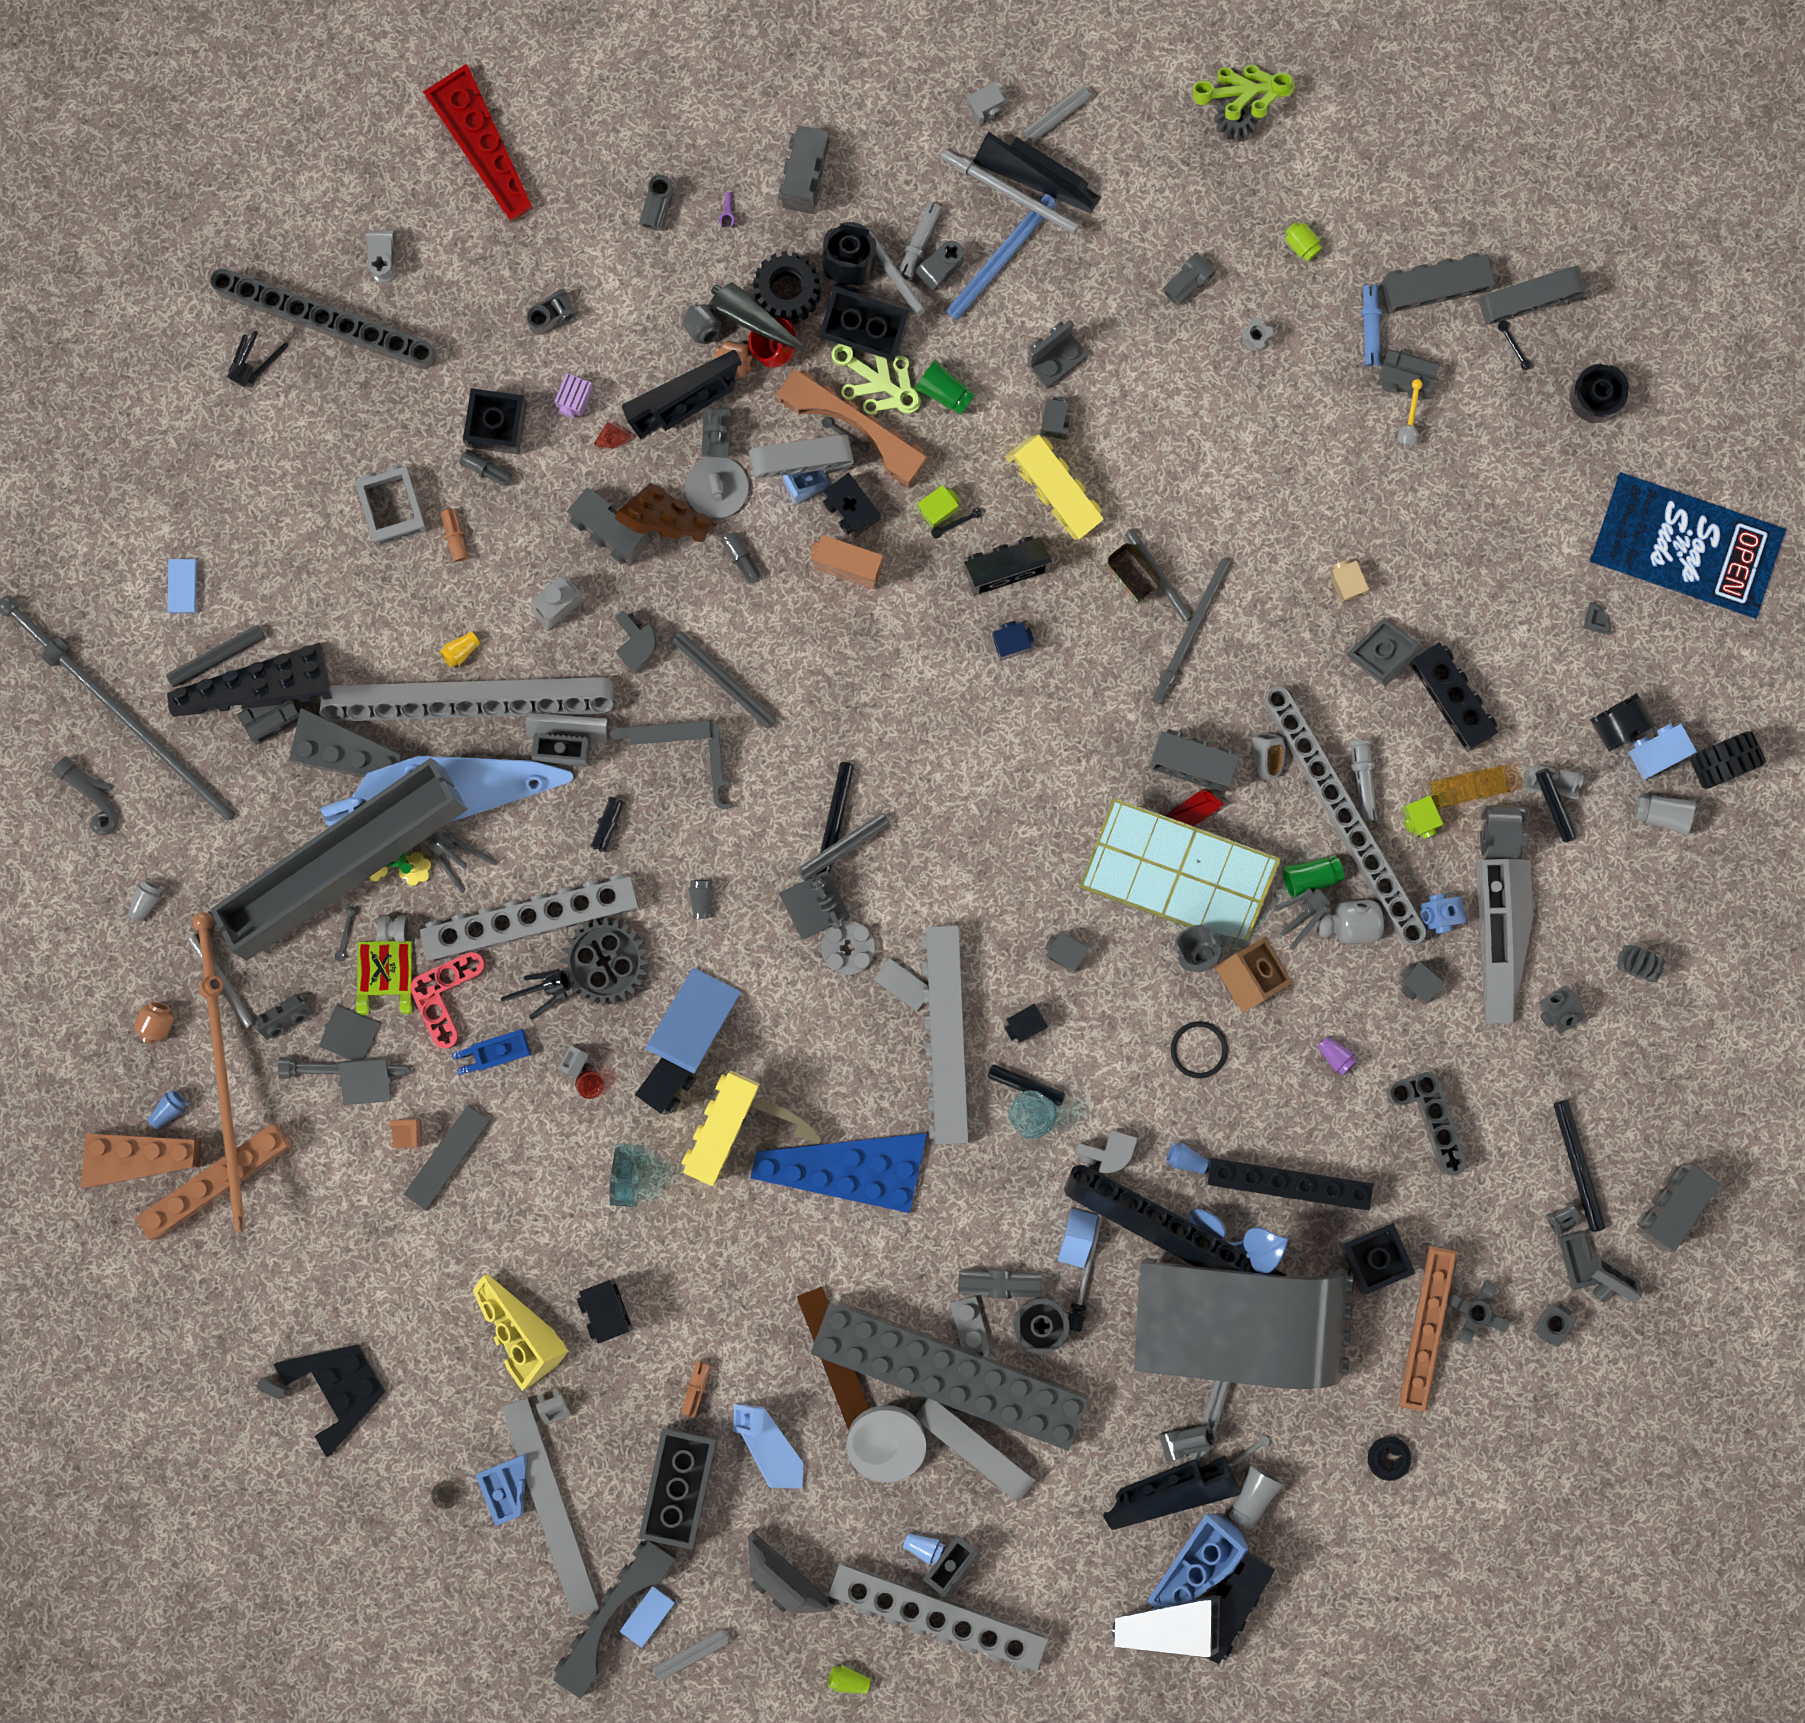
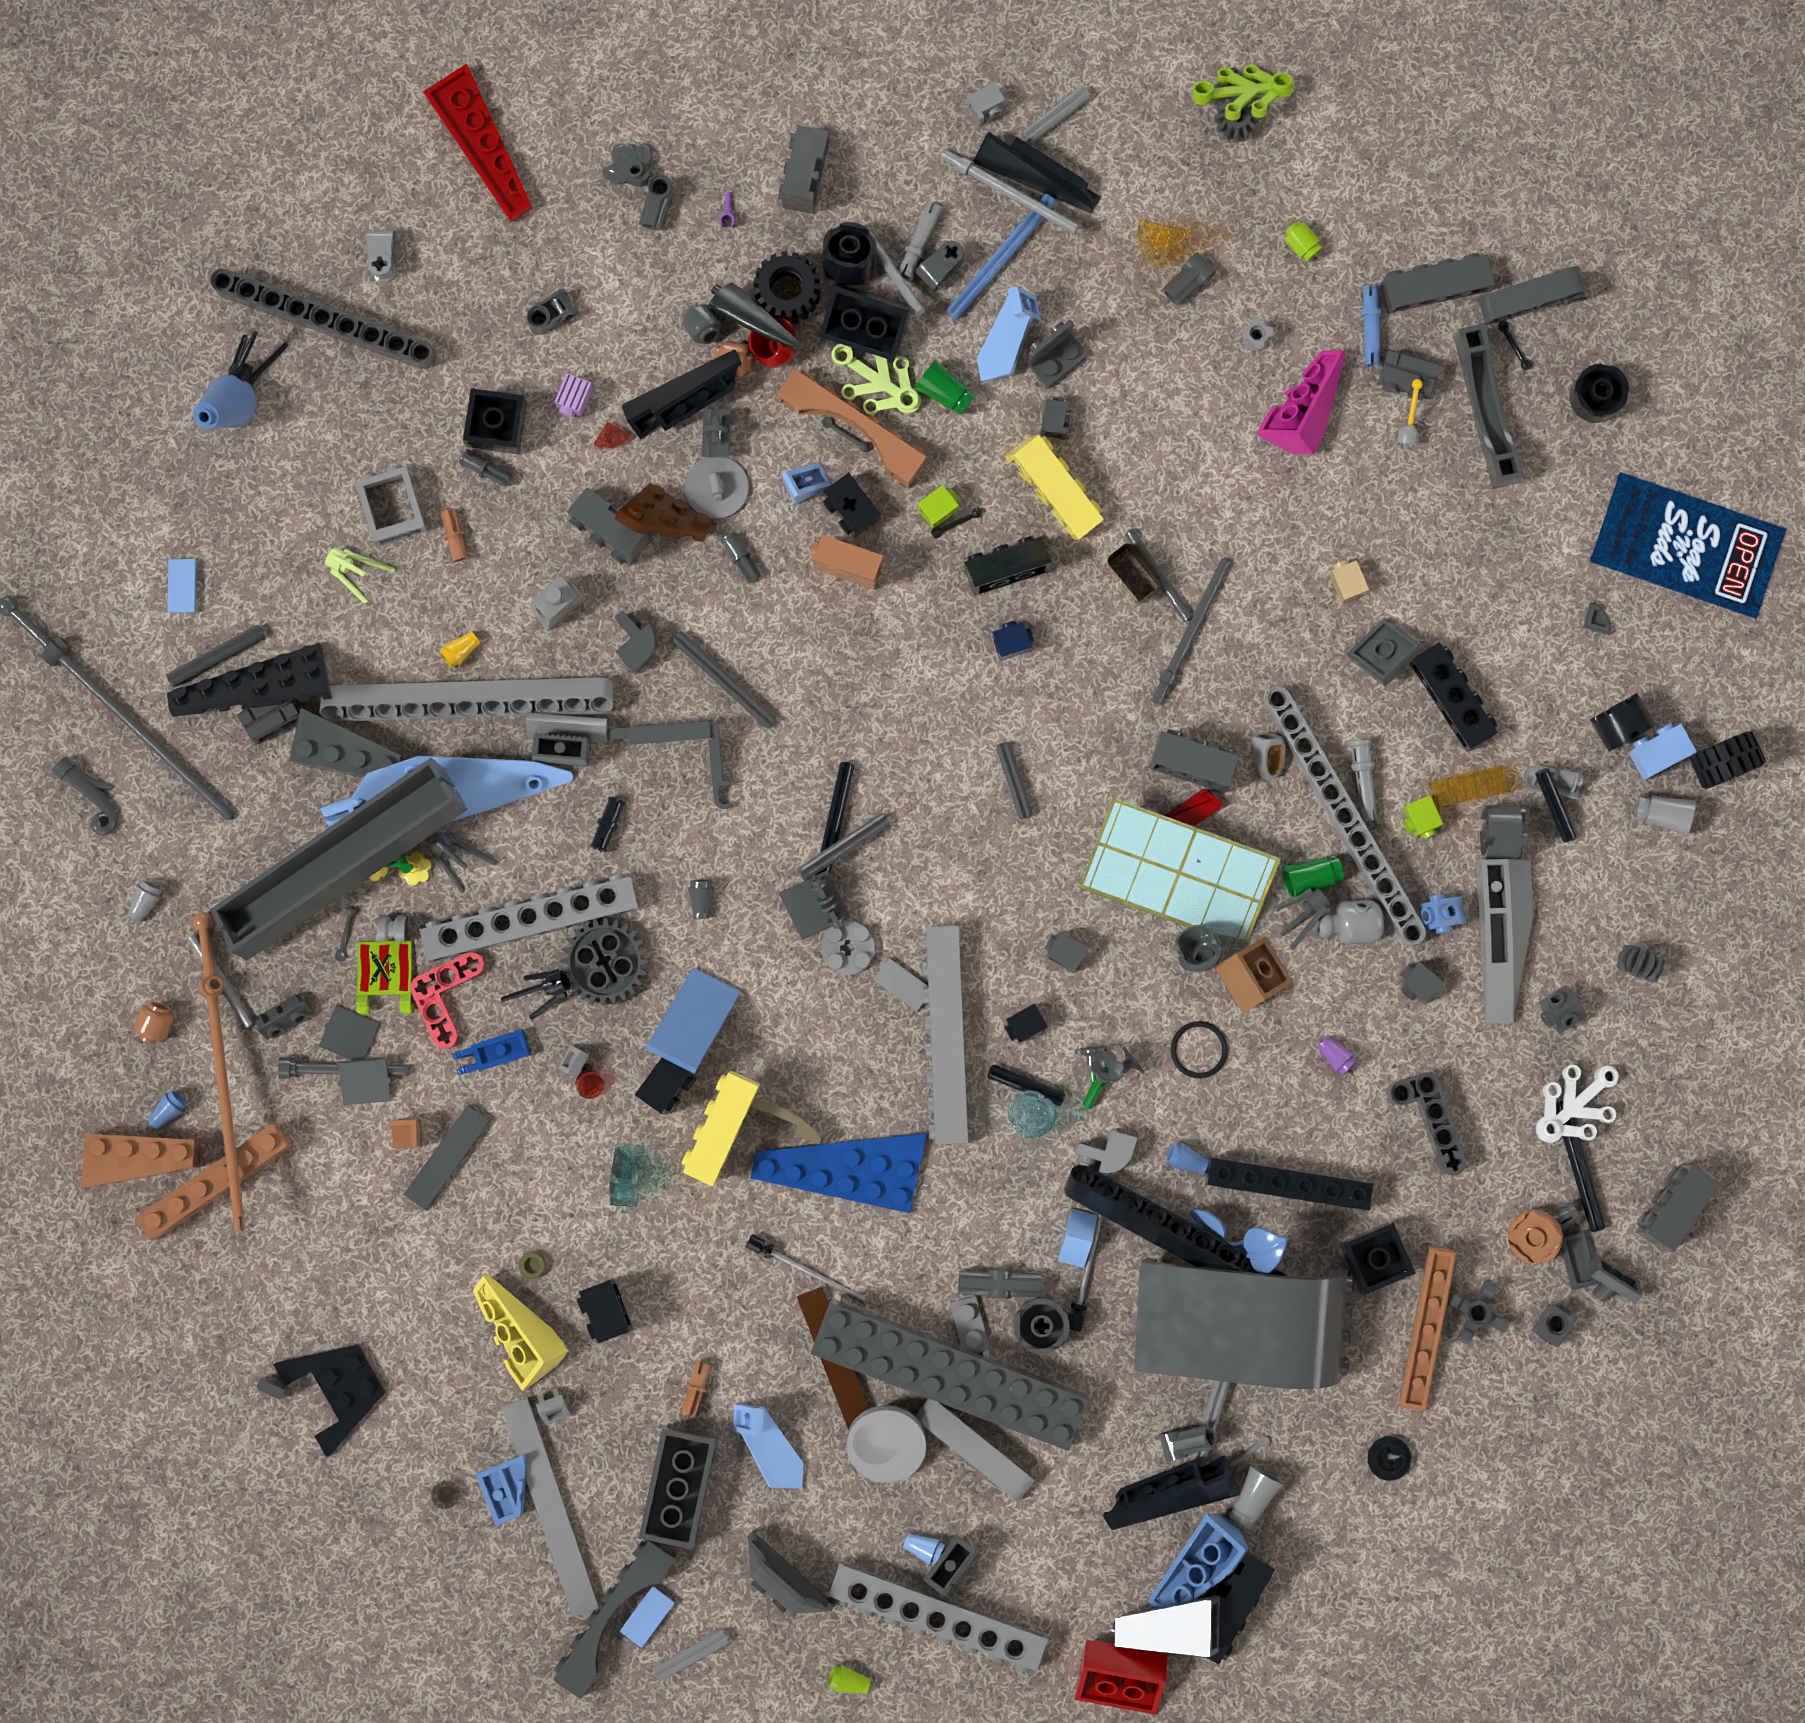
(226, 404): none -> medium blue cone
(341, 561): none -> yellowish green plant
(532, 1265): none -> olive tile
(627, 161): none -> dark grey plate
(757, 1245): none -> flat silver piece
(802, 456): light grey beam -> none
(1008, 335): none -> light blue piece
(1014, 780): none -> dark grey axle
(1106, 1069): none -> dark grey plant
(1121, 1677): none -> red slope
(1161, 242): none -> clear yellow slope
(1305, 415): none -> dark pink wedge
(1478, 372): none -> dark grey arch
(1535, 1236): none -> nougat tile
(1573, 1106): none -> white plant

